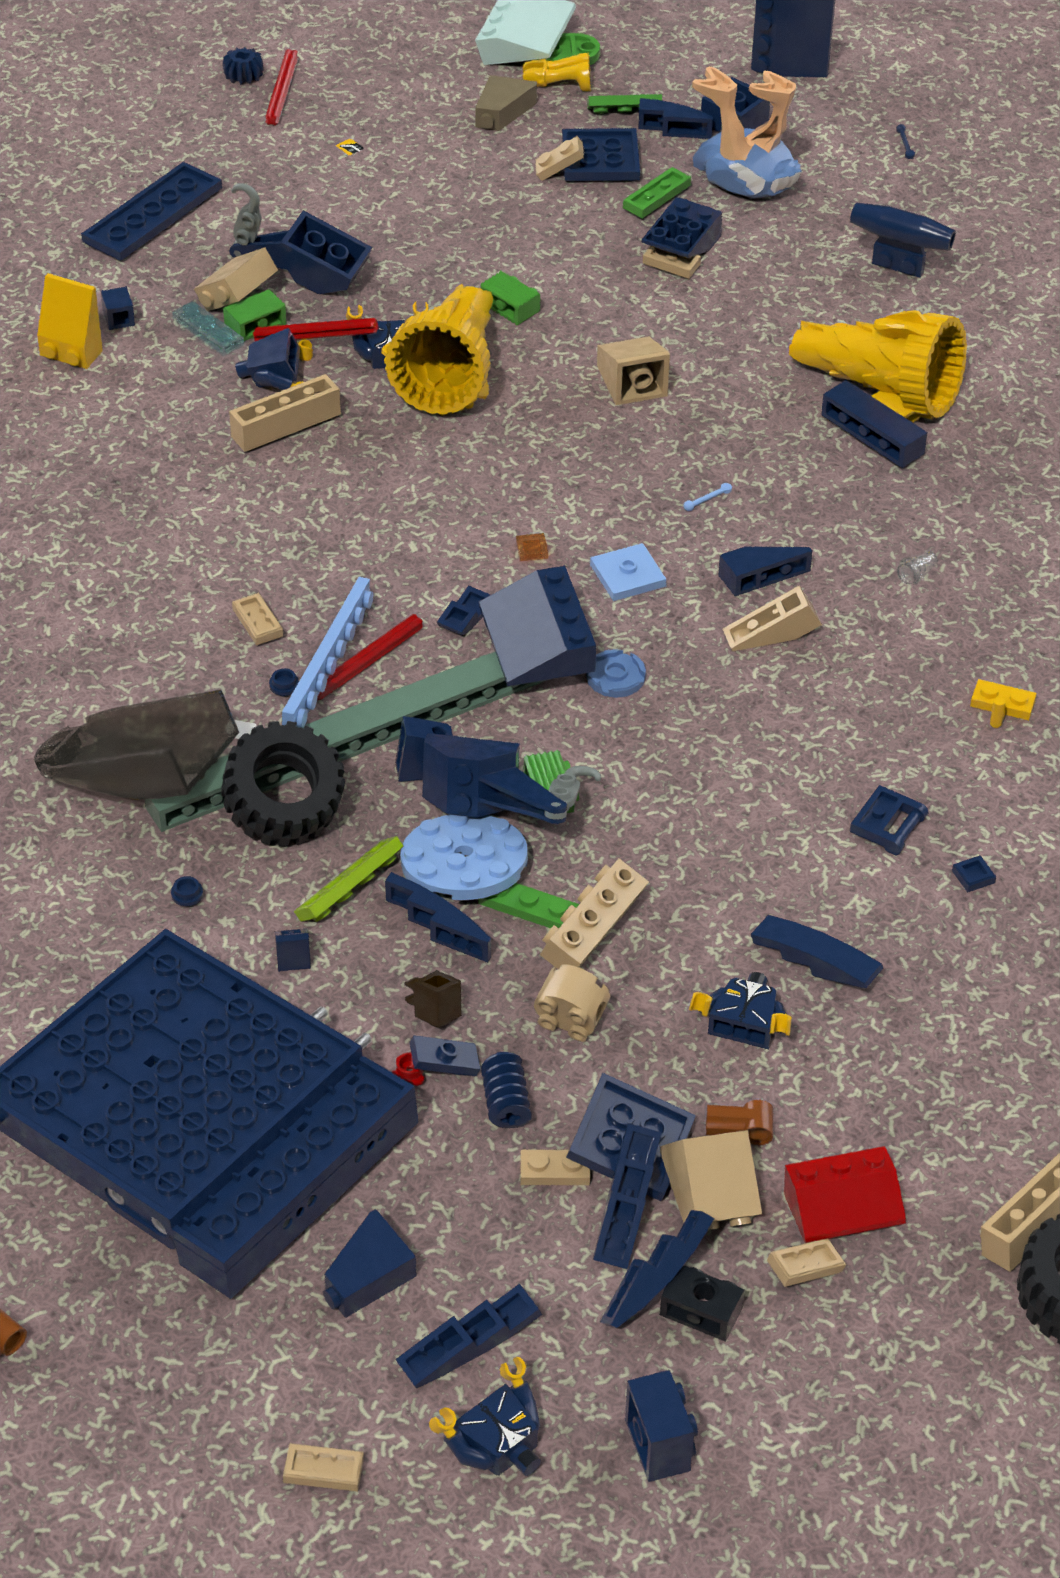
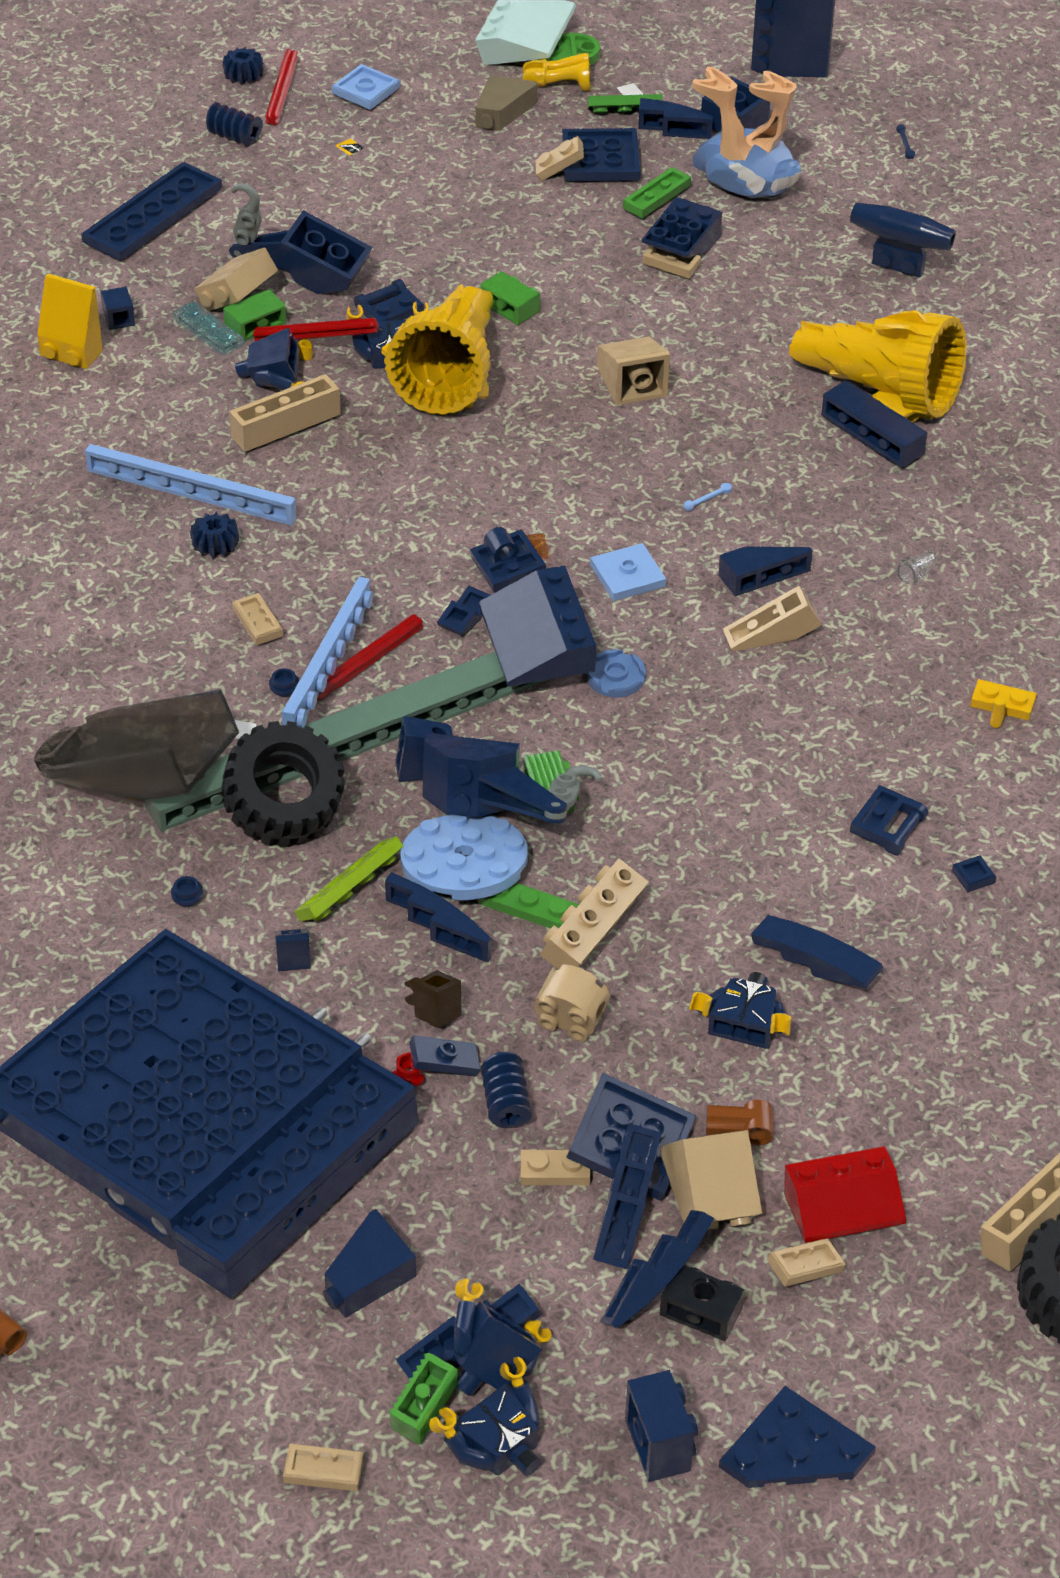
(191, 484): none -> light blue plate
(214, 534): none -> dark blue gear
(233, 124): none -> dark blue piece
(365, 86): none -> light blue plate
(394, 308): none -> dark blue plate
(423, 1398): none -> bright green brick
(489, 1339): none -> dark blue torso
(505, 557): none -> dark blue plate
(630, 89): none -> white sticker
(795, 1446): none -> dark blue plate

